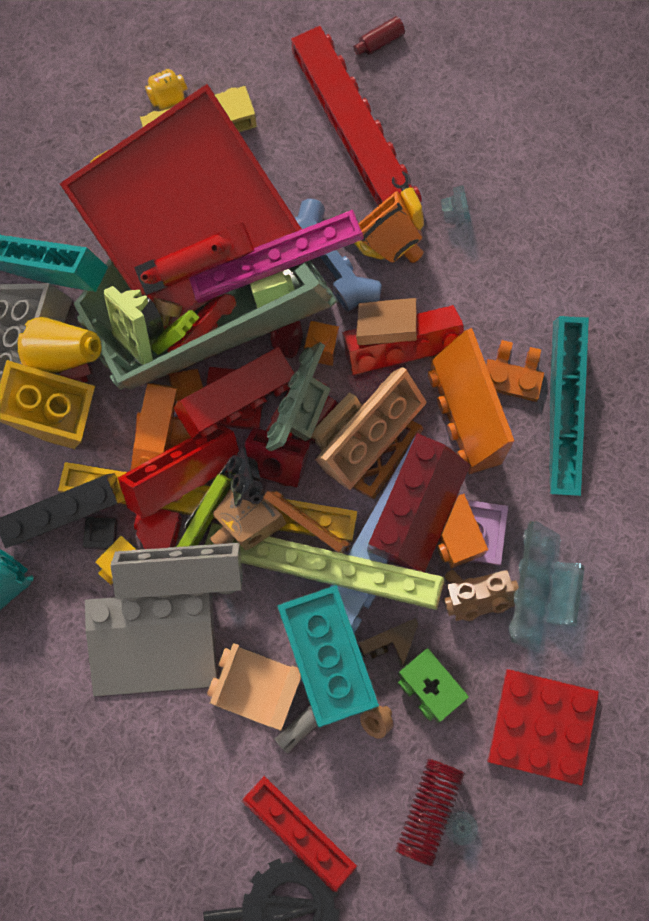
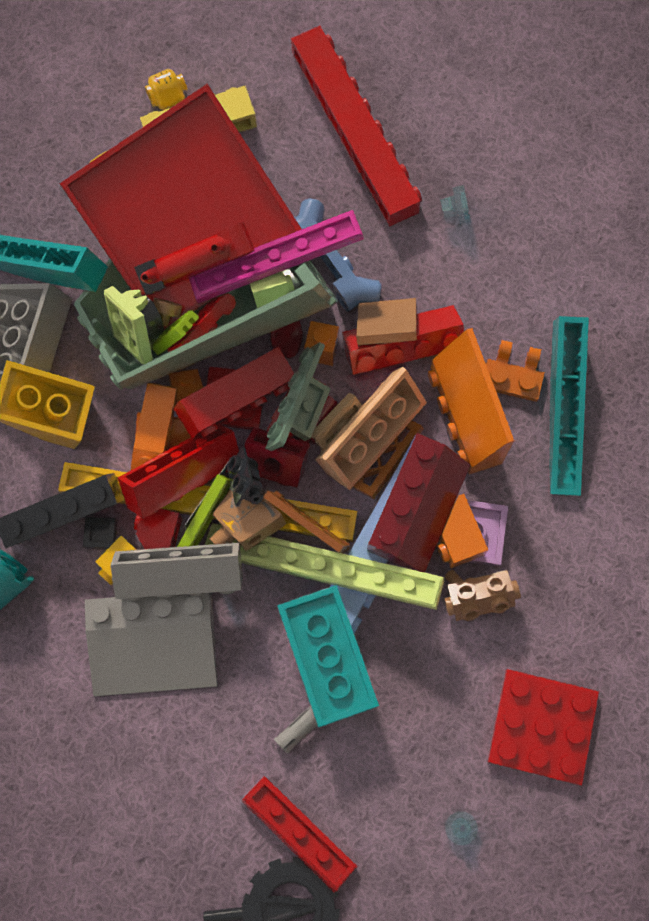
(56, 345): yellow cone -> none
(78, 373): red plate -> none
(254, 687): light nougat panel -> none
(377, 721): medium nougat tile -> none
(380, 36): dark red cylinder -> none
(394, 226): orange torso -> none
(399, 637): dark brown slope -> none
(448, 691): bright green brick -> none
(452, 775): dark red piece -> none
(546, 589): clear light blue bracket -> none

